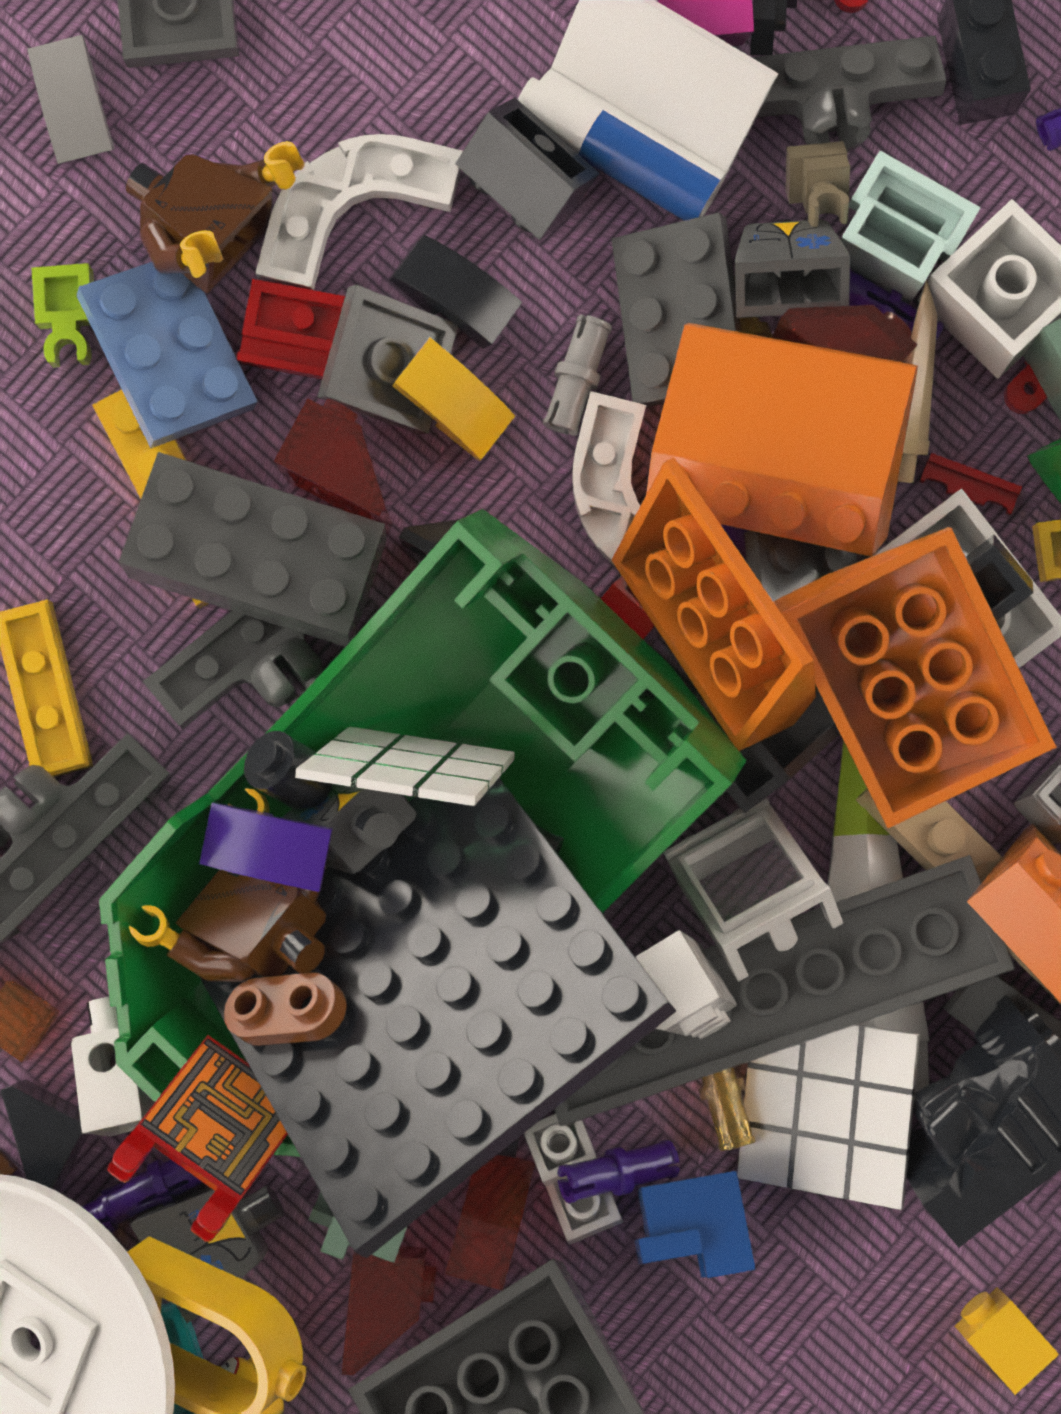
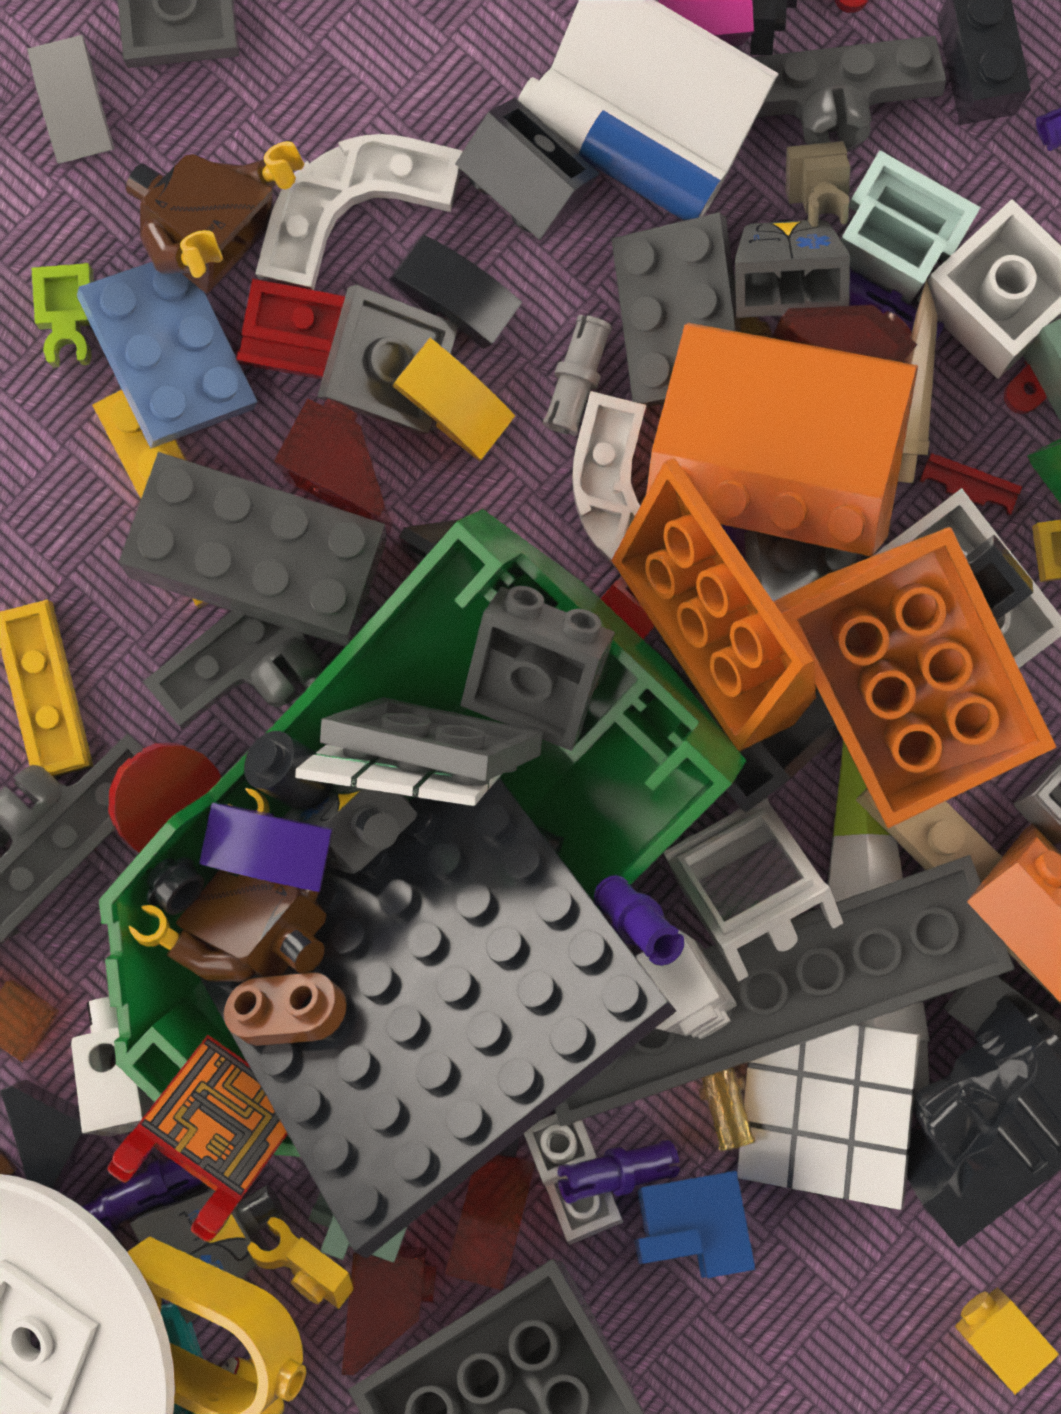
(157, 787): none -> red tile
(174, 885): none -> black plate
(314, 1272): none -> yellow plate
(431, 739): none -> dark grey plate
(536, 665): none -> dark grey plate
(639, 920): none -> dark purple pin

